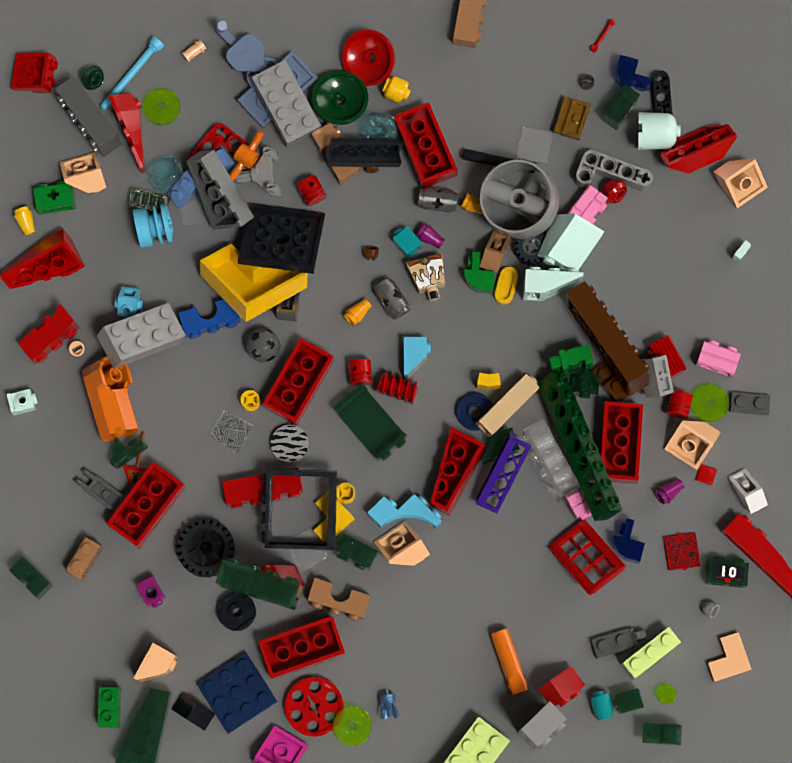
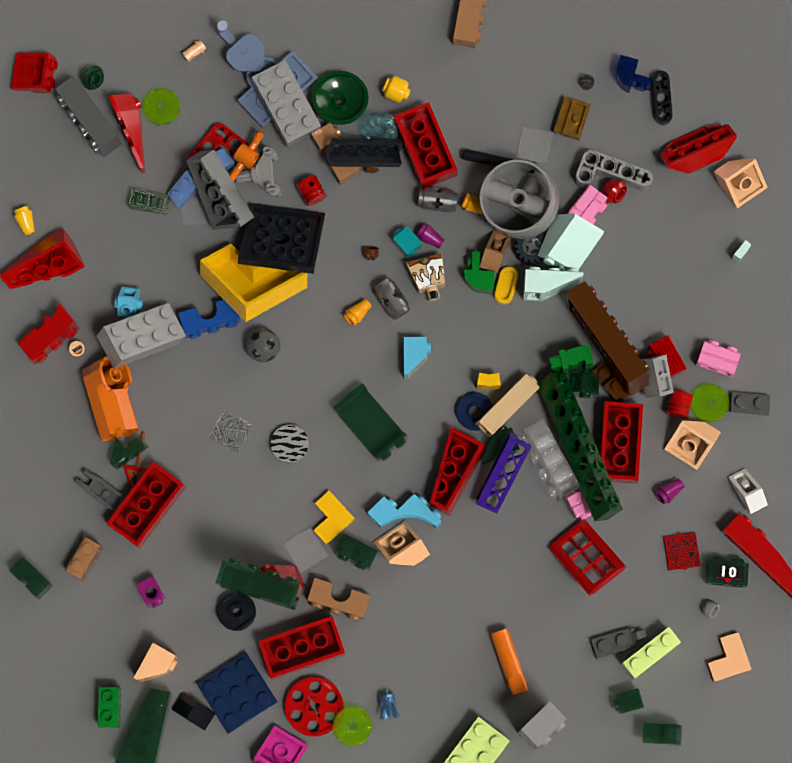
(18, 408): light aqua brick -> none
(64, 200): green brick -> none
(83, 173): light nougat slope -> none
(153, 46): medium azure piece -> none
(153, 225): medium azure wheel -> none
(165, 173): clear light blue hair -> none
(202, 533): black wheel -> none
(251, 488): red brick -> none
(252, 398): yellow wheel -> none
(267, 498): black window -> none
(288, 309): flat silver slope -> none
(298, 382): red brick -> none
(345, 493): yellow wheel -> none
(358, 53): red dish -> none
(360, 372): red piece -> none
(397, 387): red piece -> none
(561, 687): red brick -> none
(594, 48): red hinge -> none
(602, 705): teal brick -> none
(620, 107): clear green brick -> none
(624, 546): clear blue brick -> none
(658, 131): light aqua cylinder -> none
(666, 694): clear neon green tile -> none
(706, 474): red piece -> none

